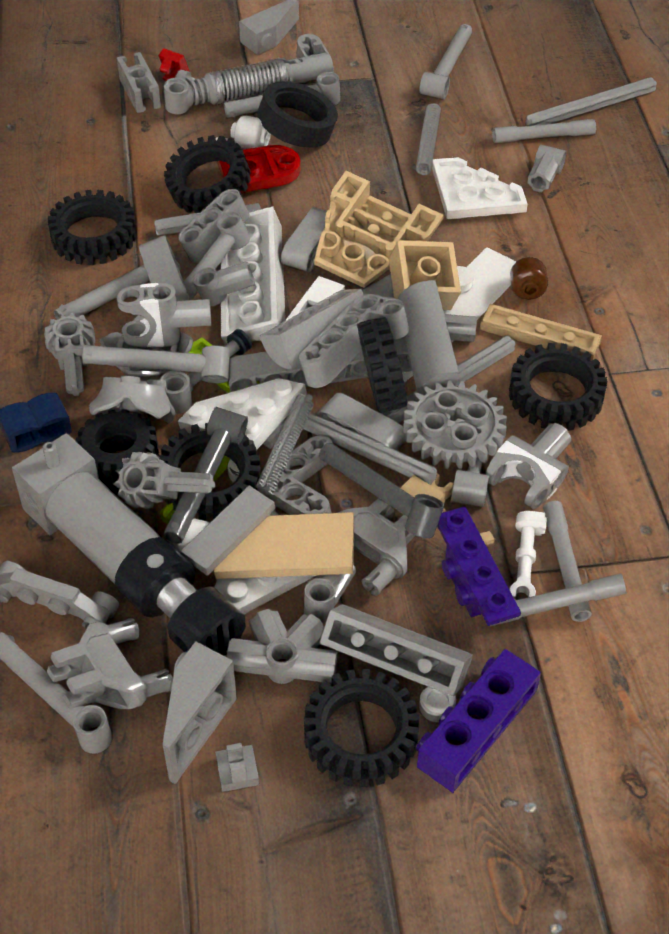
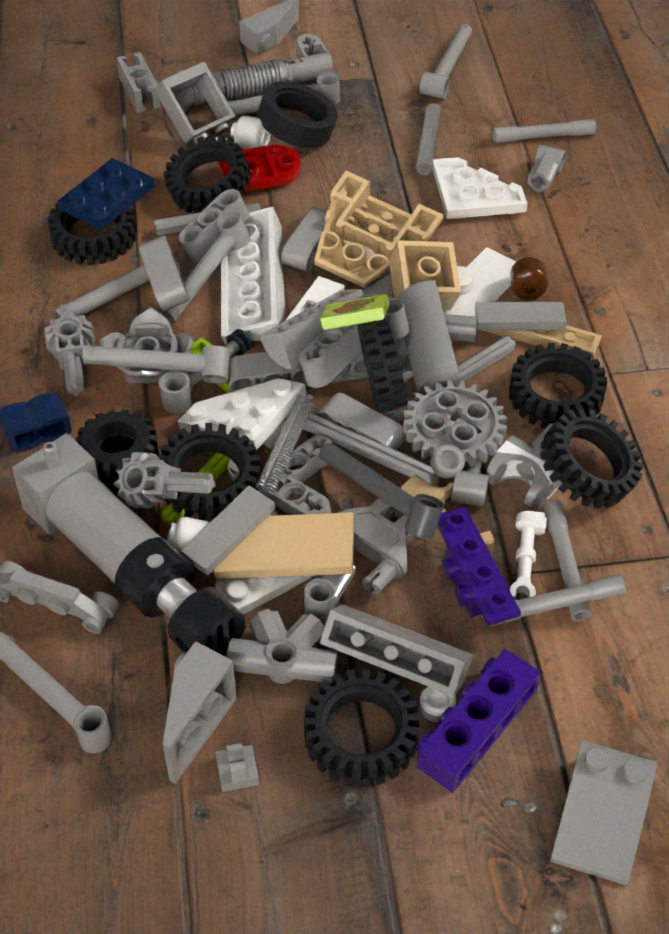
(100, 671): light grey connector -> none
(106, 193): none -> dark blue plate
(135, 396): light grey brick -> none
(160, 314): light grey connector -> none
(171, 63): red tile -> none
(202, 76): none -> light grey window
(217, 284): light grey piece -> none
(223, 428): dark grey piece -> none
(355, 312): none -> lime tile
(447, 461): none -> light grey tile
(520, 315): none -> light grey tile
(575, 477): none -> black tyre
(592, 102): light grey axle -> none
(604, 812): none -> light grey slope

